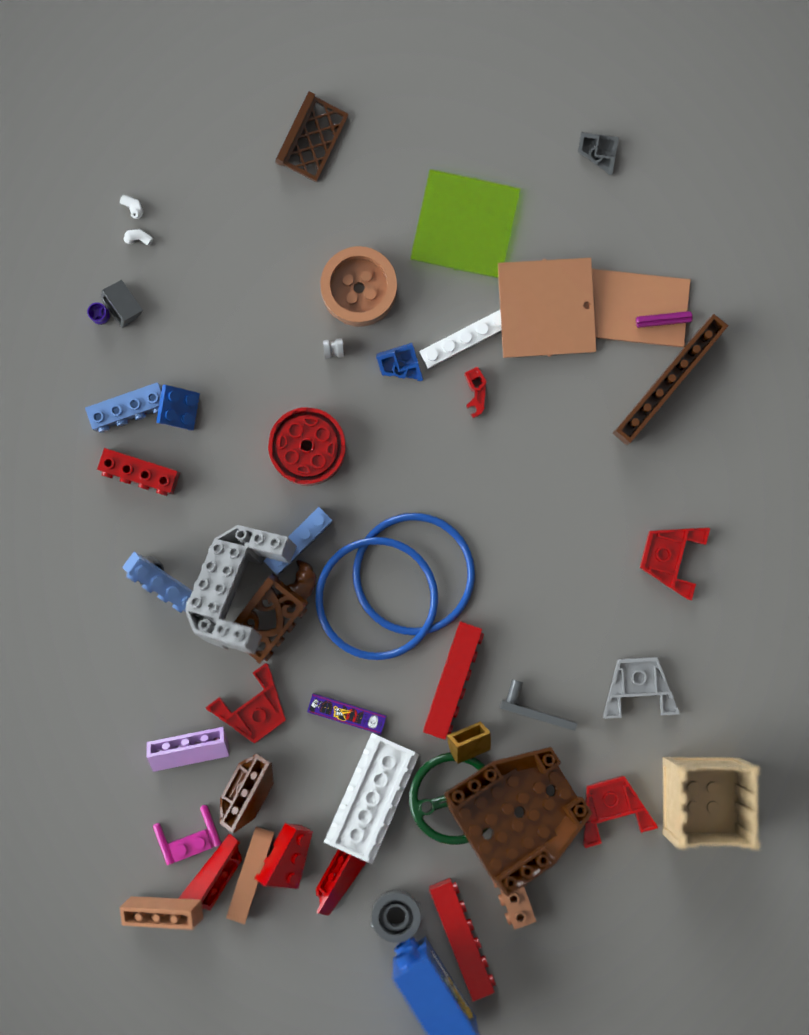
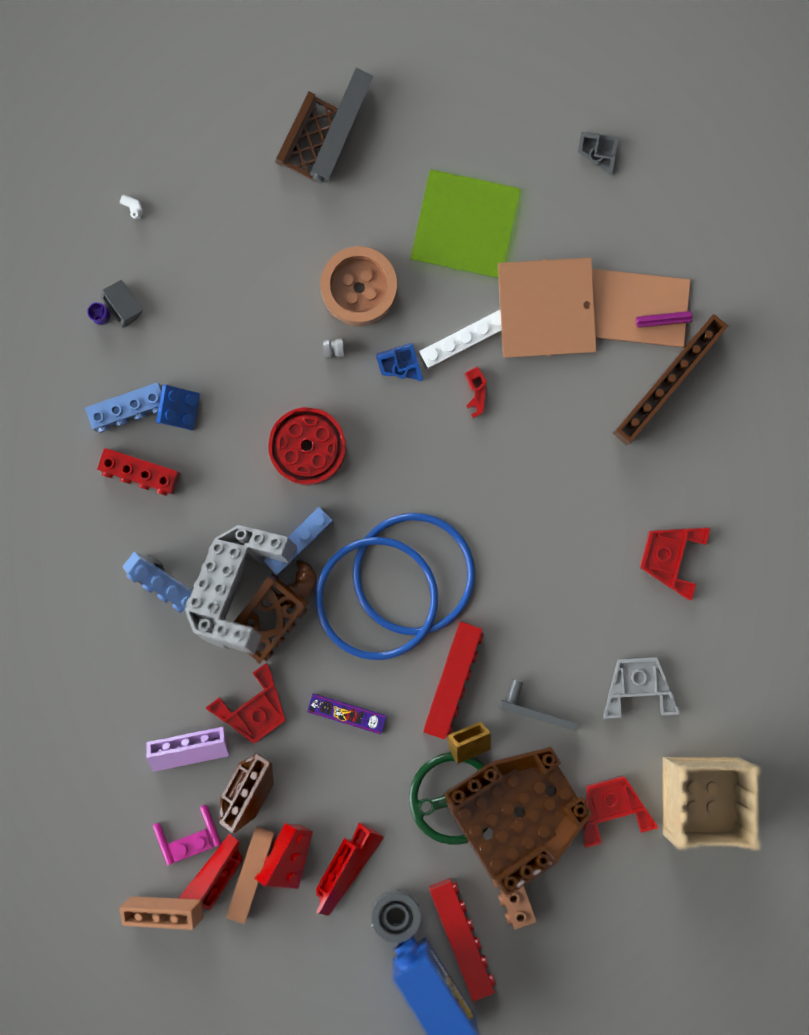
(138, 234): white arm -> none
(341, 126): none -> dark grey brick
(371, 798): white ladder -> none

